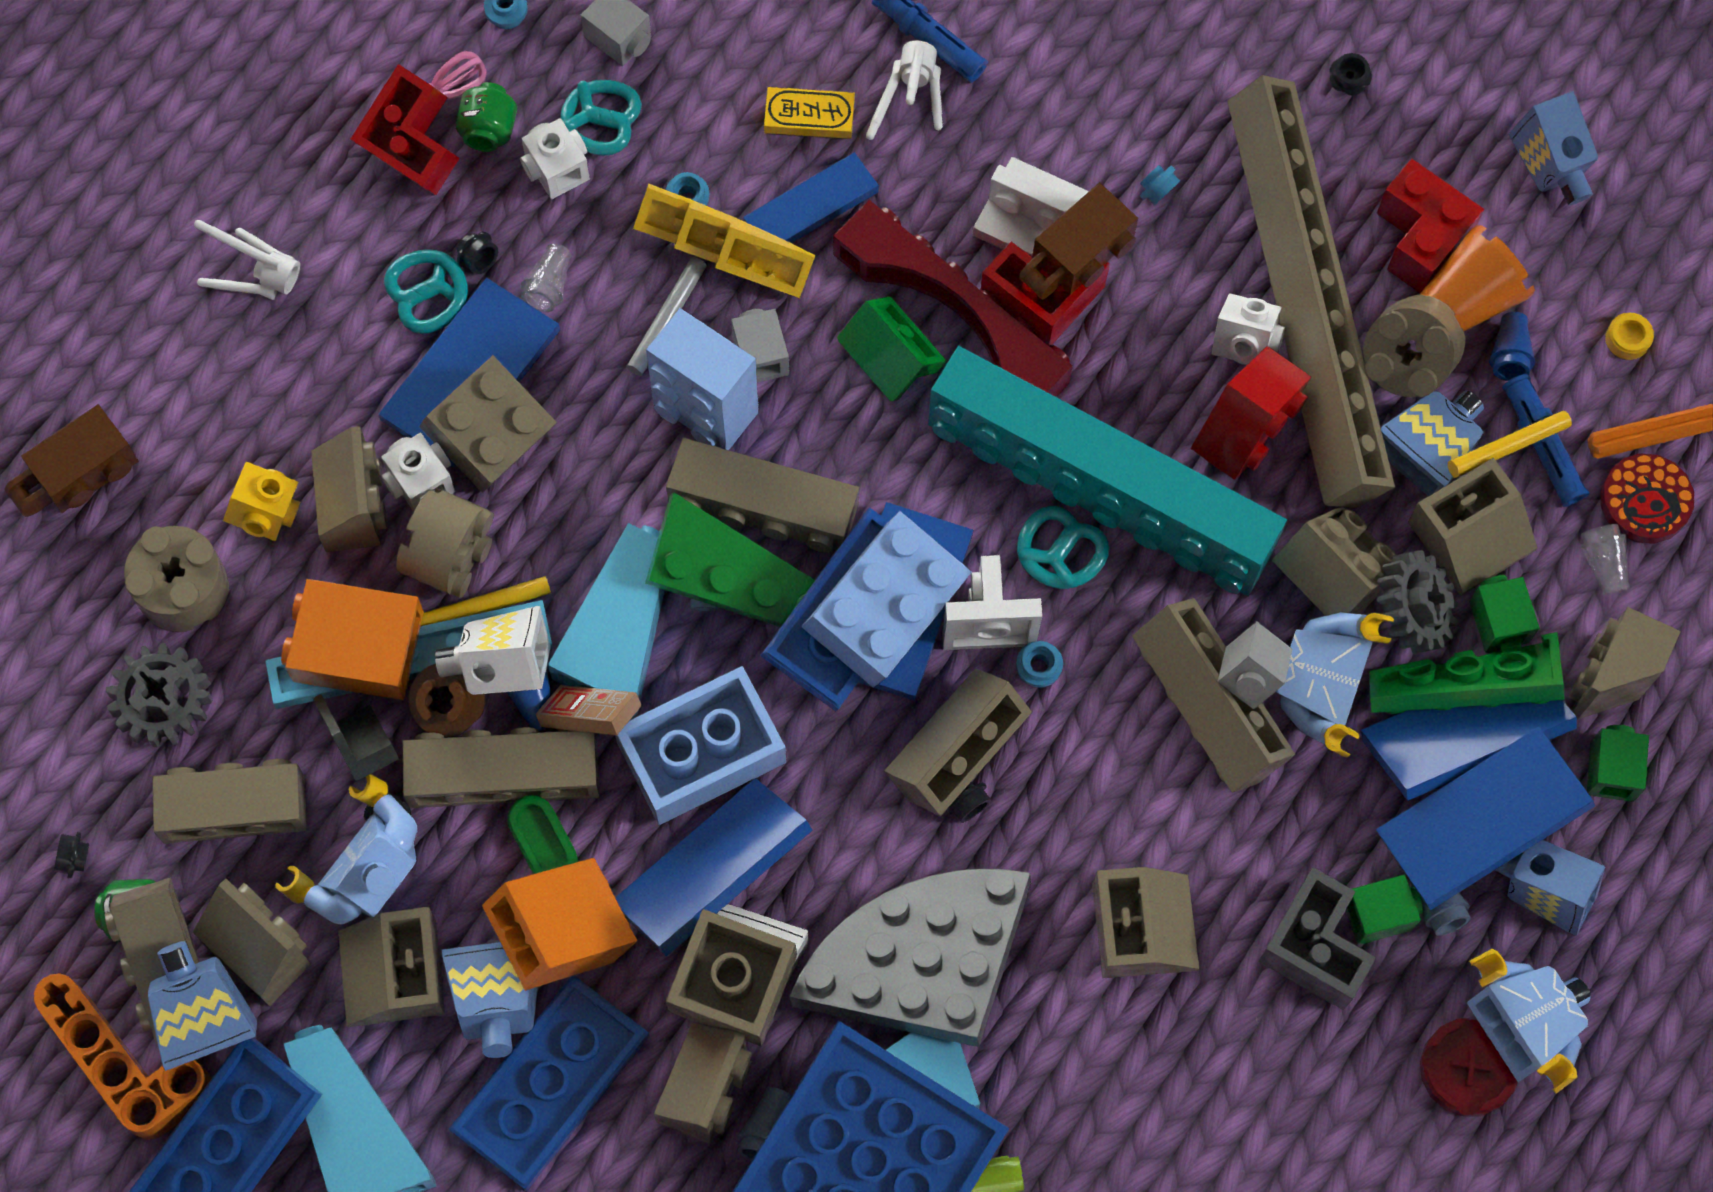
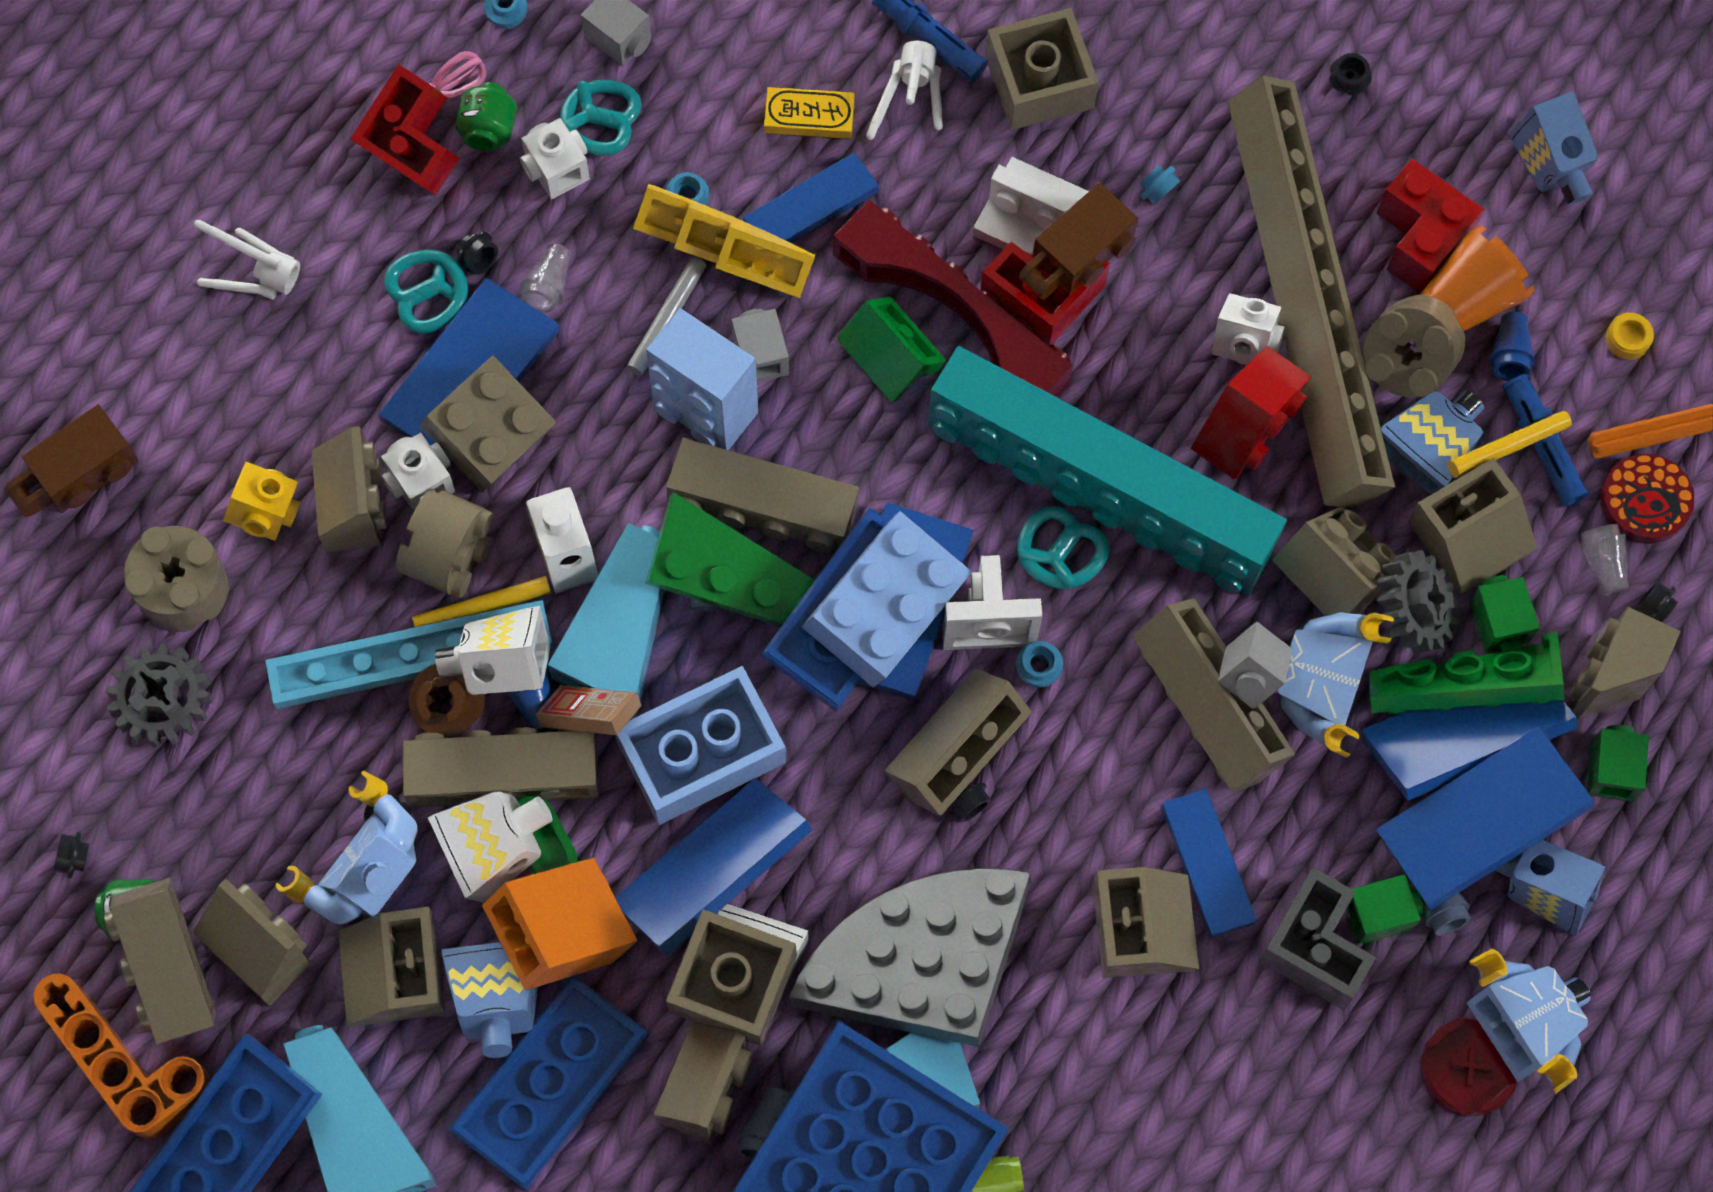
(196, 1008): medium blue torso -> none
(229, 801): dark tan brick -> none
(353, 639): orange brick -> none
(359, 739): pearl dark grey panel -> none
(490, 840): none -> white torso
(561, 535): none -> white torso
(1041, 69): none -> dark tan brick
(1208, 863): none -> blue tile
(1657, 602): none -> black plate

